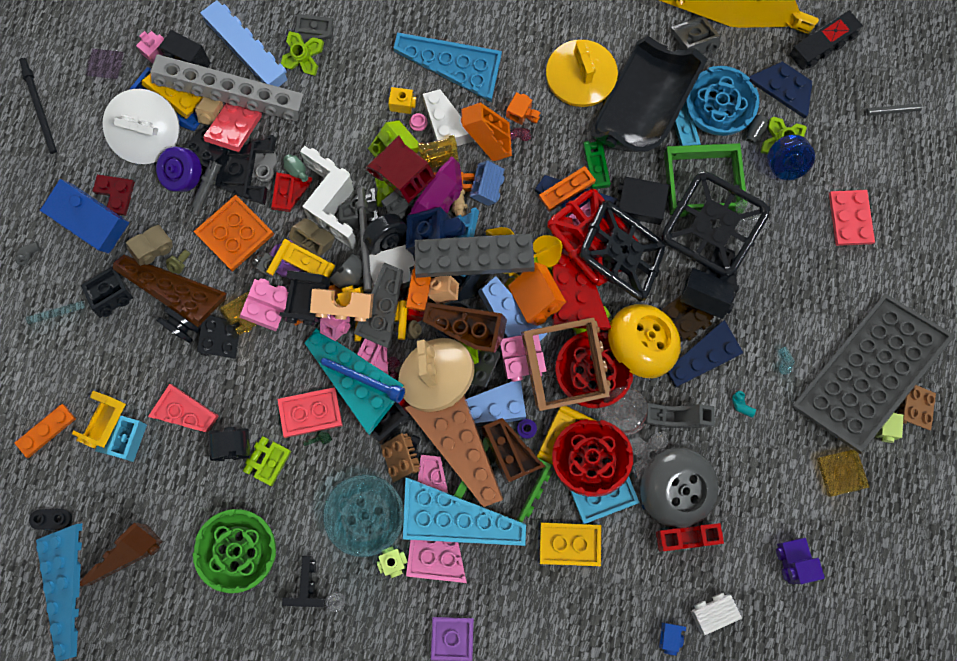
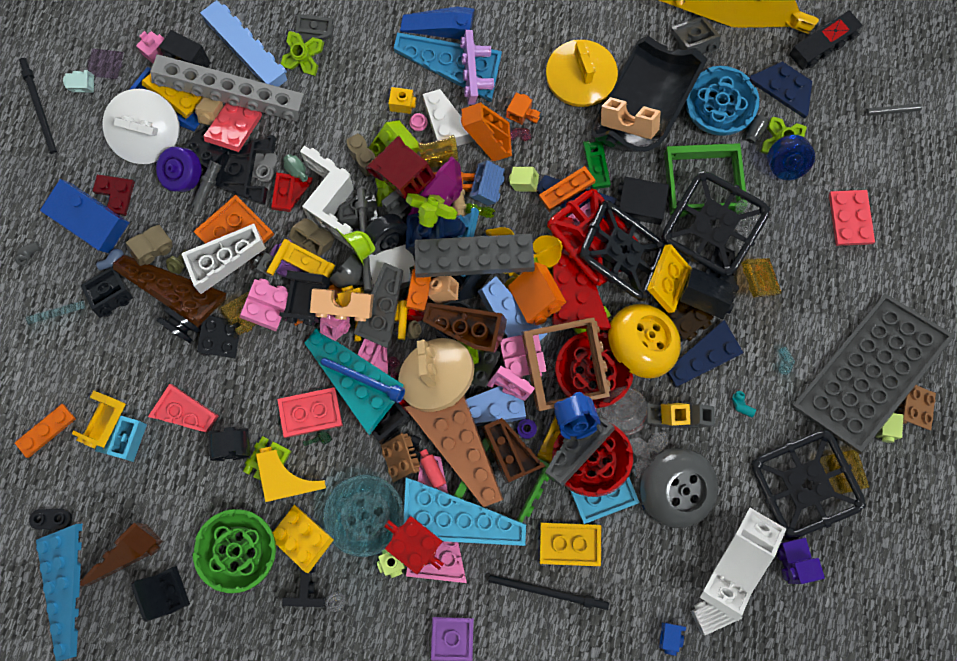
(79, 81): none -> light aqua brick
(111, 258): none -> sand blue arm
(160, 594): none -> black bracket
(222, 256): none -> white wedge
(278, 481): none -> yellow arch
(301, 538): none -> yellow plate
(360, 152): none -> dark tan brick
(360, 243): none -> lime piece
(413, 545): none -> red plate
(430, 208): none -> lime plant
(432, 469): none -> coral cylinder
(441, 23): none -> blue wedge
(473, 83): none -> lavender plate
(483, 211): none -> clear neon green arm
(511, 383): none -> bright pink wing
(524, 179): none -> yellowish green brick
(576, 416): none -> blue brick
(576, 452): none -> dark grey wing
(587, 600): none -> black bar
(615, 116): none -> light nougat arch
(669, 278): none -> yellow plate
(675, 414): none -> yellow brick
(686, 129): medium azure plate -> none
(689, 537): red arch -> none
(743, 564): none -> white bracket
(761, 277): none -> clear yellow plate
(813, 472): none -> black plate

